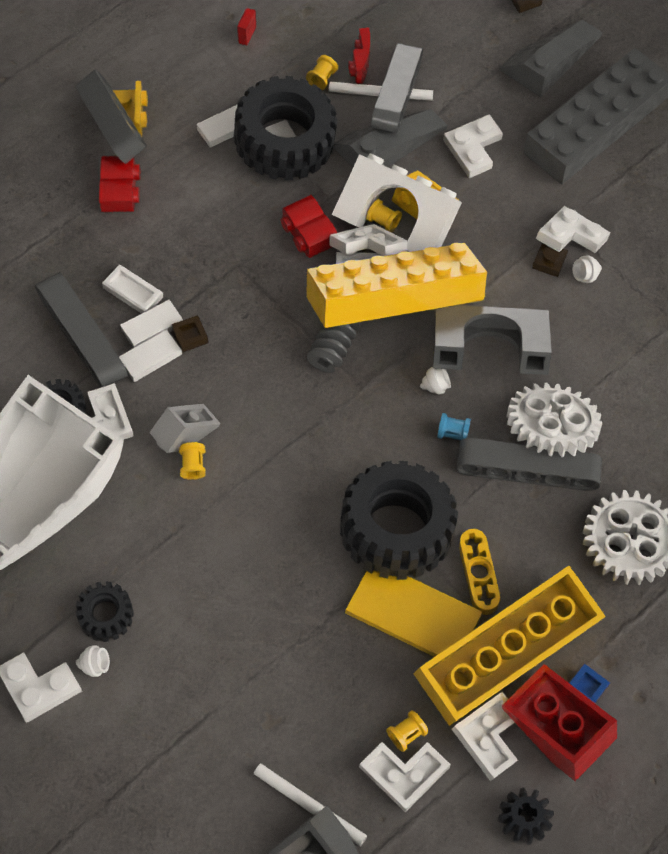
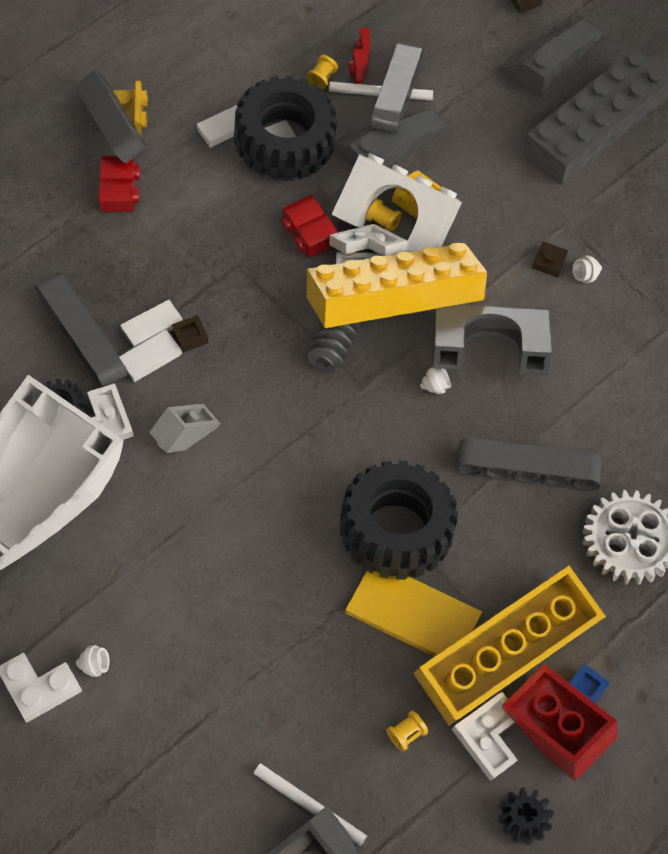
(101, 594): black tyre -> none
(132, 289): white tile -> none
(192, 460): yellow bush -> none
(246, 26): red tile -> none
(404, 781): white plate -> none
(453, 427): dark azure bush -> none
(468, 143): white plate -> none
(482, 550): yellow beam -> none
(554, 419): white gear -> none
(569, 226): white plate -> none

